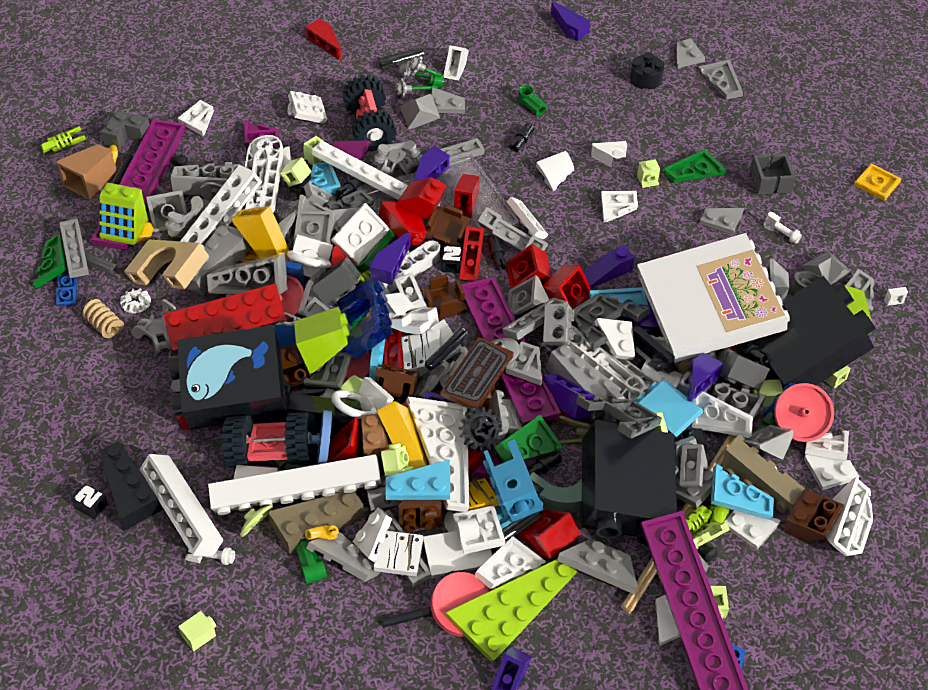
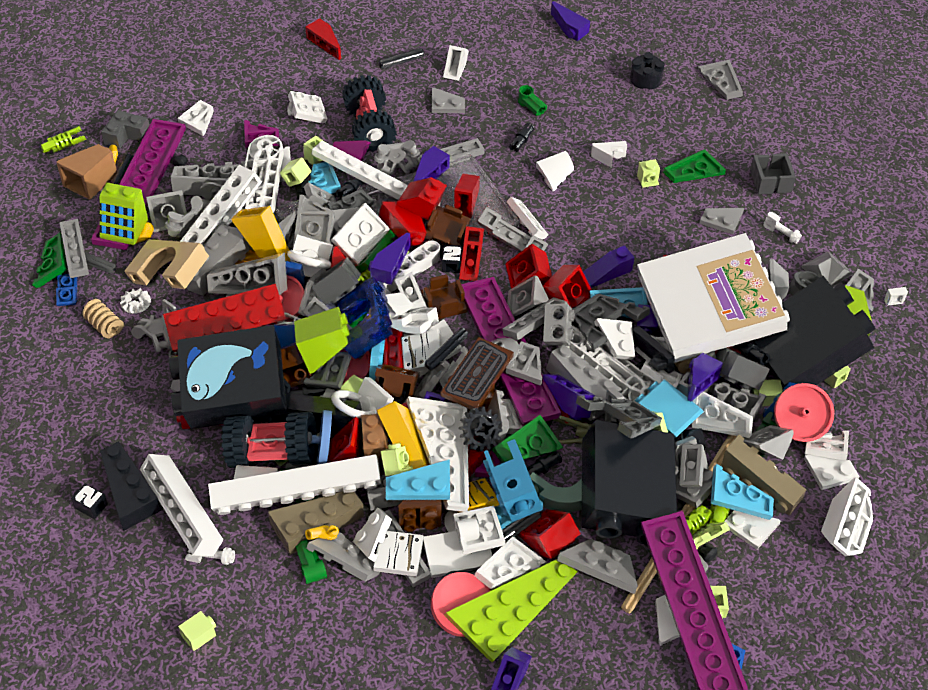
(253, 518): yellowish green dish -> none
(405, 617): black bar -> none
(411, 68): light grey plant -> none
(420, 111): light grey slope -> none
(496, 253): black pin -> none
(617, 203): white wing -> none
(688, 53): light grey wing -> none
(812, 516): reddish brown slope -> none
(877, 182): yellow tile -> none

